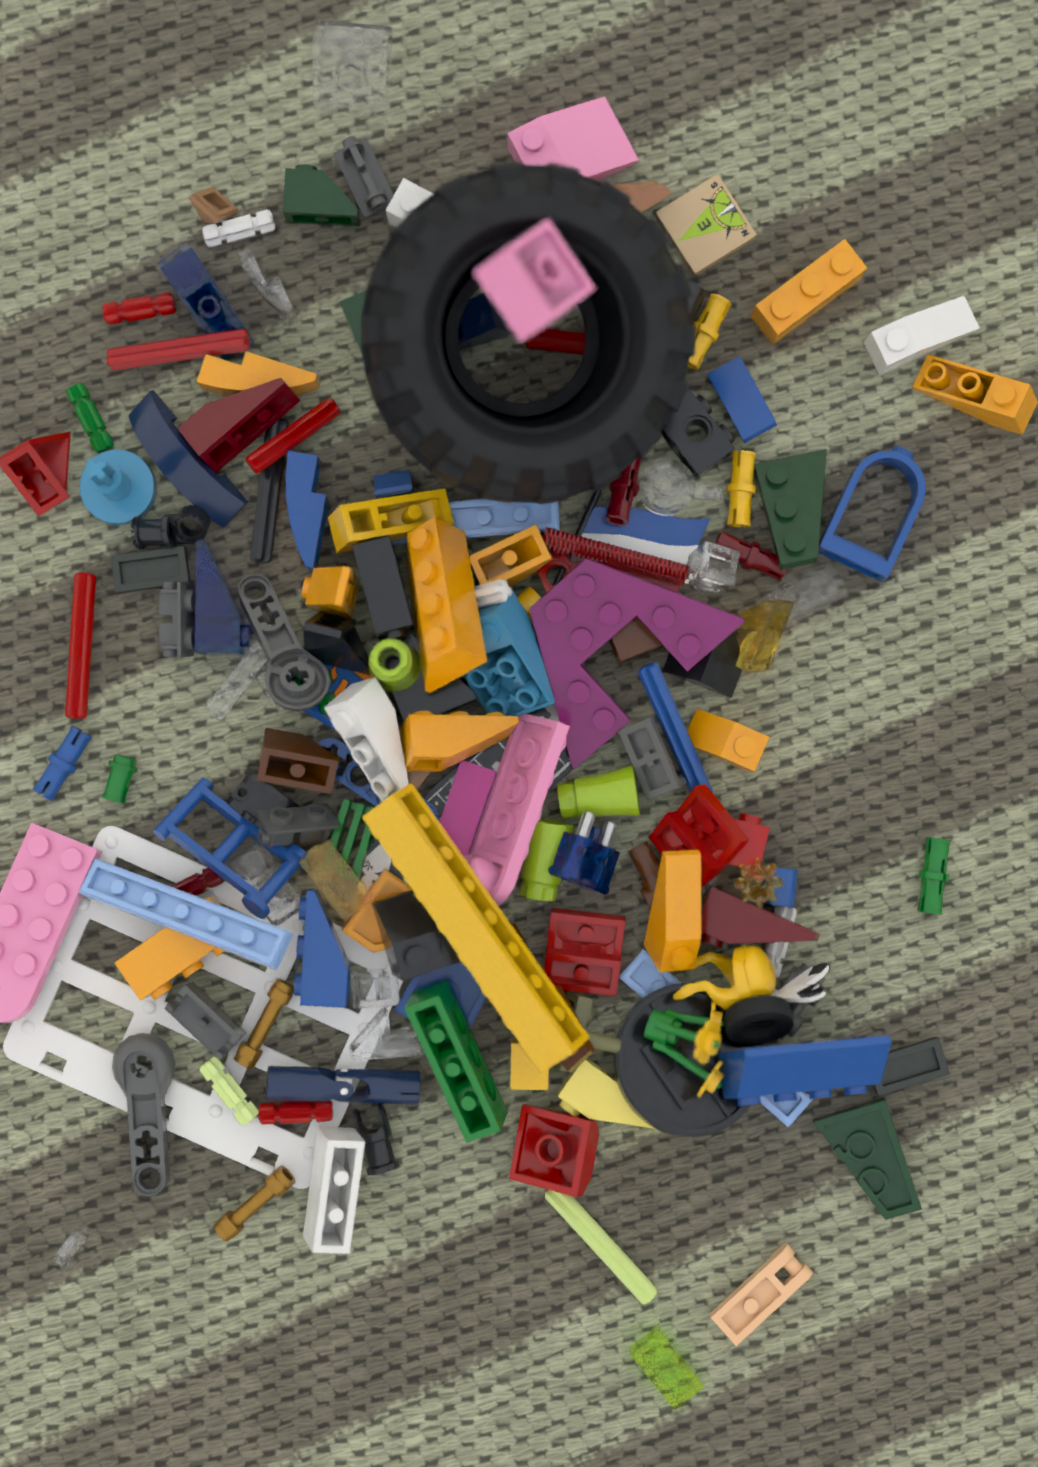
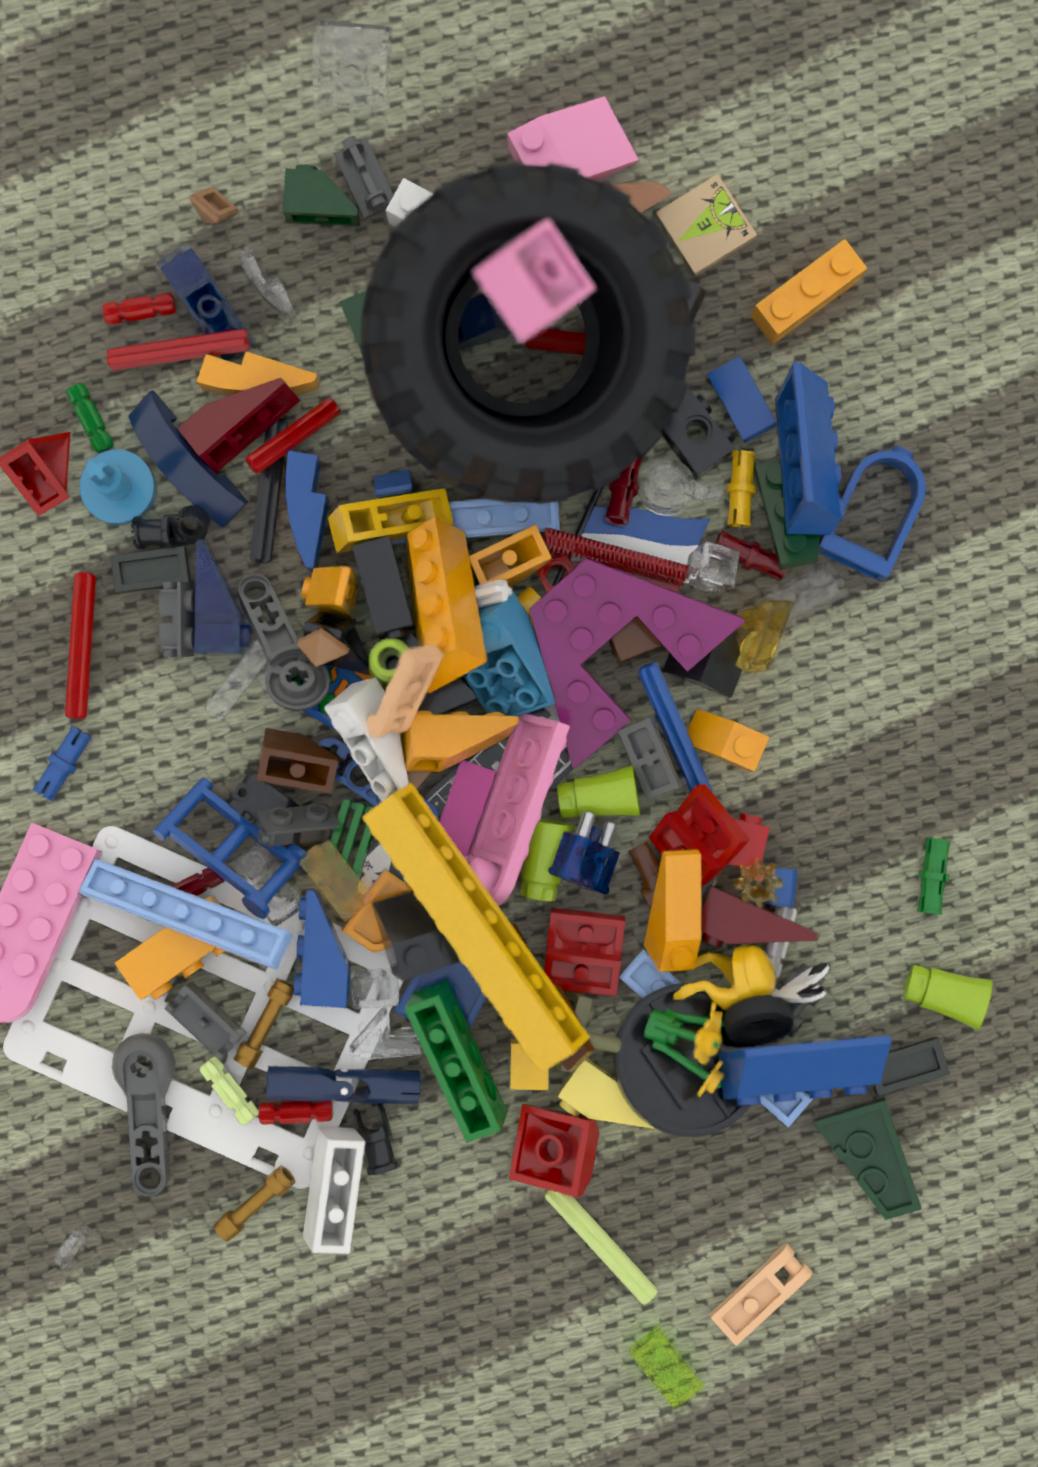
(119, 778): green pin -> none
(238, 228): white axle -> none
(322, 647): none -> medium nougat slope
(405, 691): none -> light nougat plate
(708, 327): yellow pin -> none
(808, 453): none -> blue slope
(920, 334): white slope -> none
(949, 994): none -> lime plant
(978, 393): light orange slope -> none

